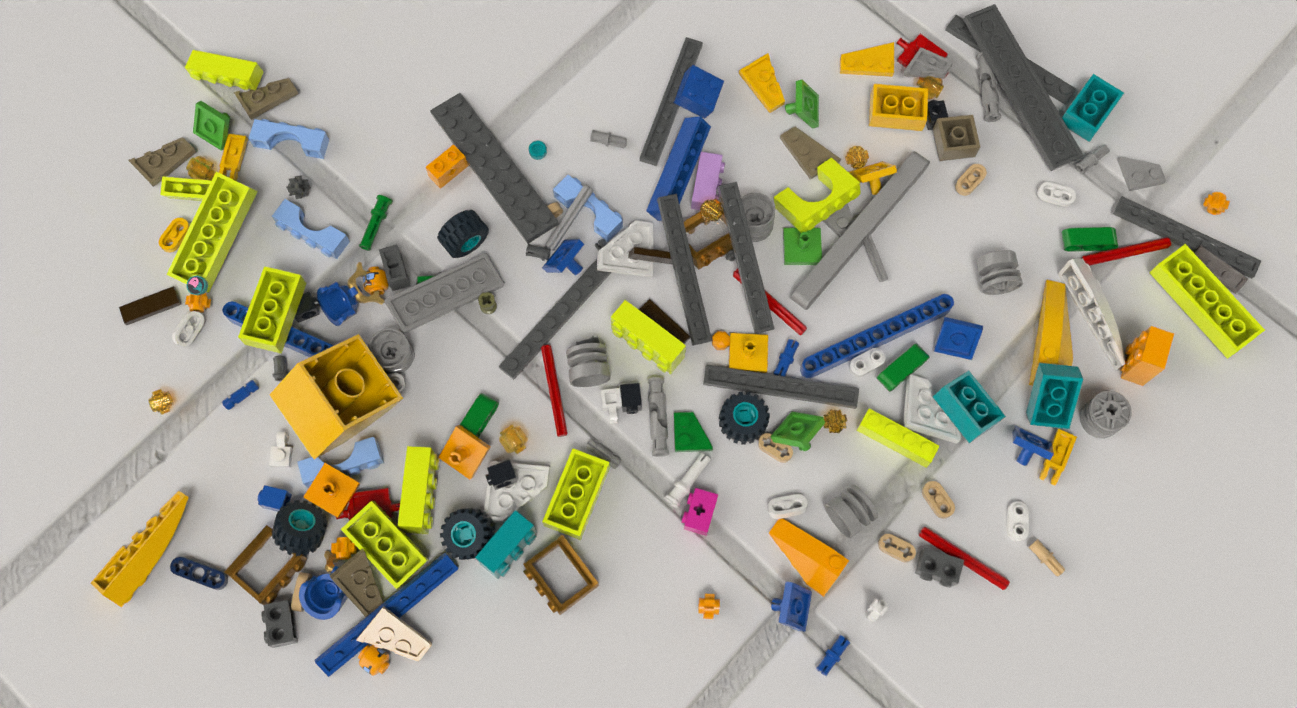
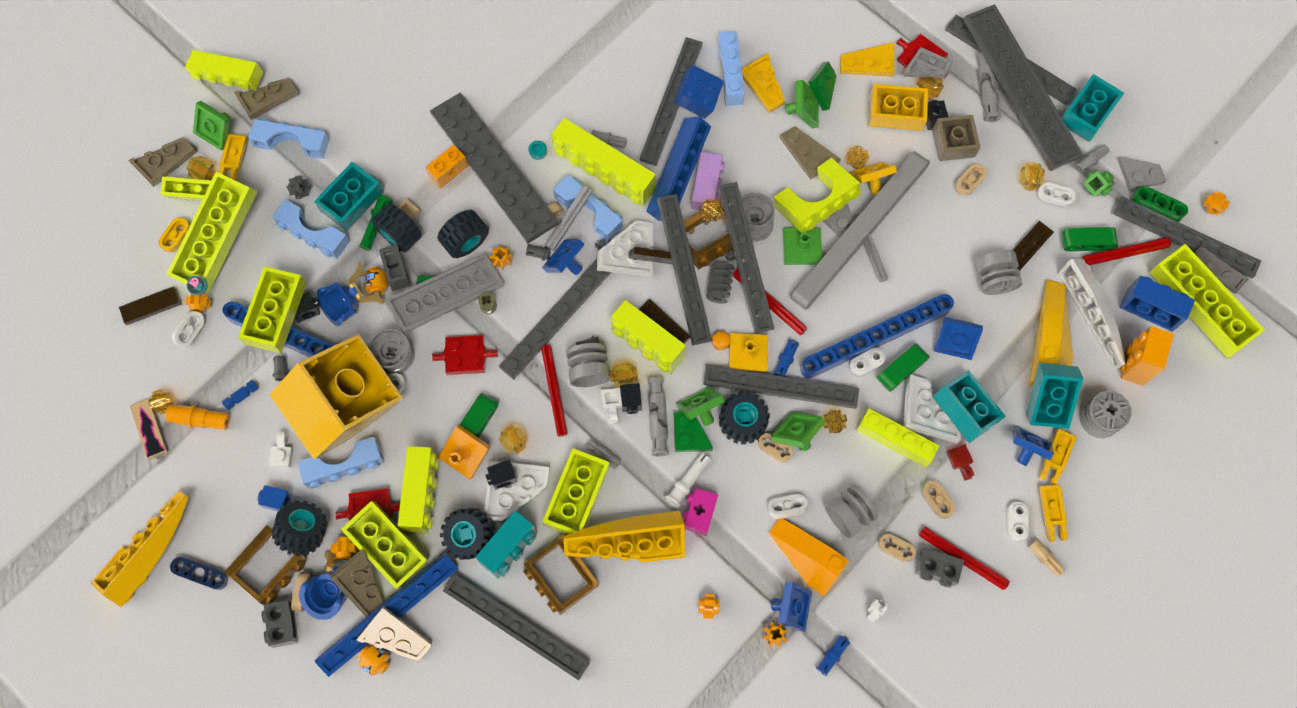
(148, 429): none -> tile
(197, 417): none -> light orange piece
(331, 490): light orange tile -> none
(349, 196): none -> teal brick
(396, 227): none -> black wheel
(411, 210): none -> tan plate
(464, 355): none -> red plate
(496, 257): none -> light orange gear
(516, 627): none -> dark grey plate
(603, 162): none -> neon yellow brick
(623, 374): none -> clear yellow head
(637, 537): none -> yellow wedge
(700, 405): none -> bright green tile
(718, 282): none -> dark grey piece
(731, 66): none -> light blue arch
(781, 632): none -> light orange gear
(823, 85): none -> green wing
(961, 459): none -> clear red plate
(1032, 176): none -> clear yellow head
(1032, 243): none -> dark brown tile
(1053, 511): none -> yellow hinge
(1093, 183): none -> bright green brick
(1157, 303): none -> blue brick
(1167, 203): none -> green beam

